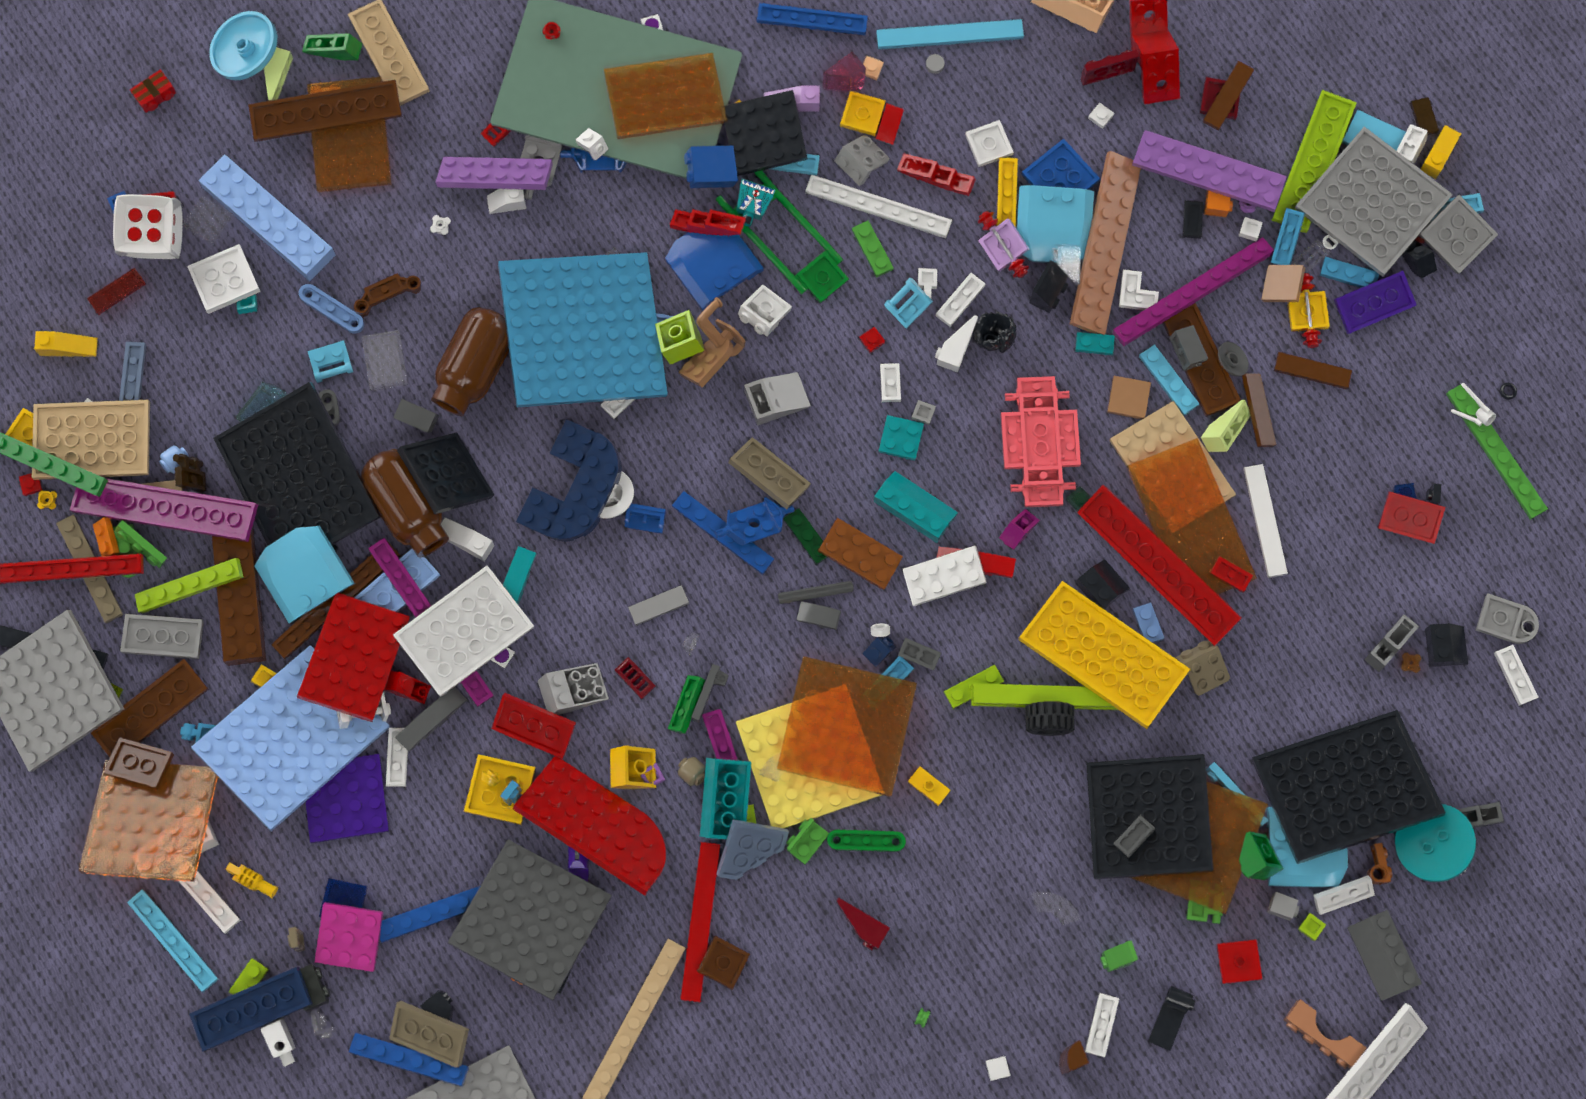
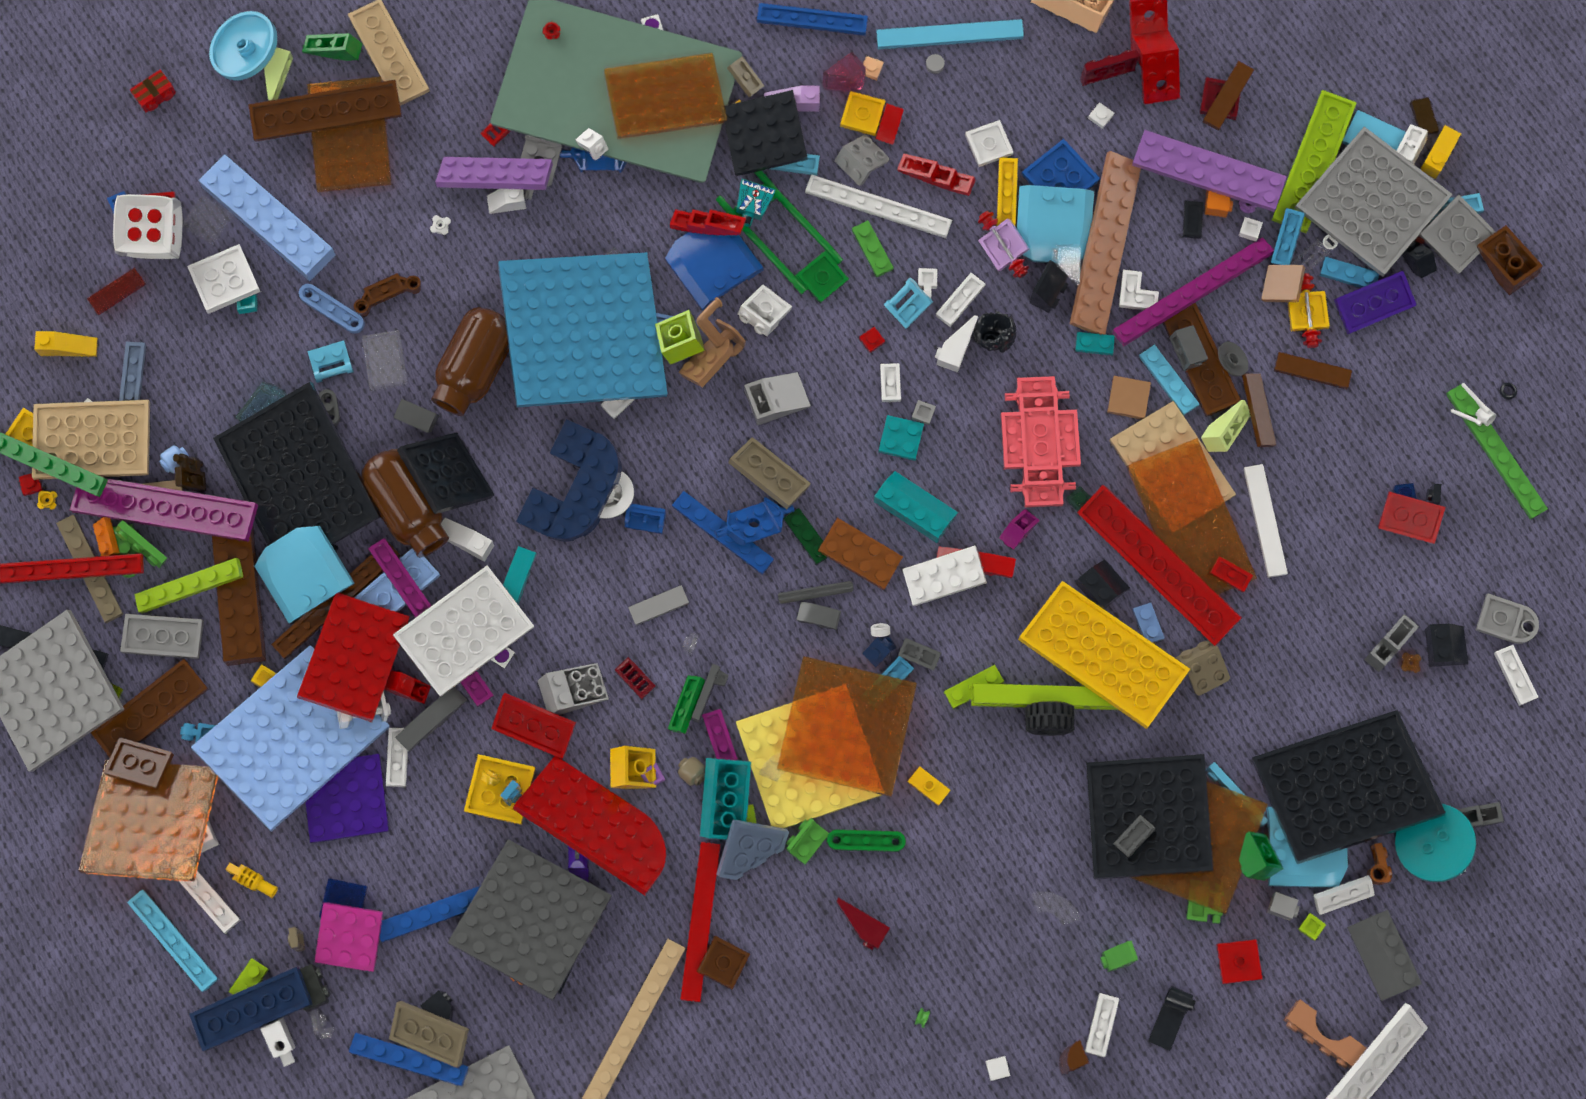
(711, 166): blue brick -> none
(745, 76): none -> dark tan plate
(1509, 260): none -> reddish brown slope

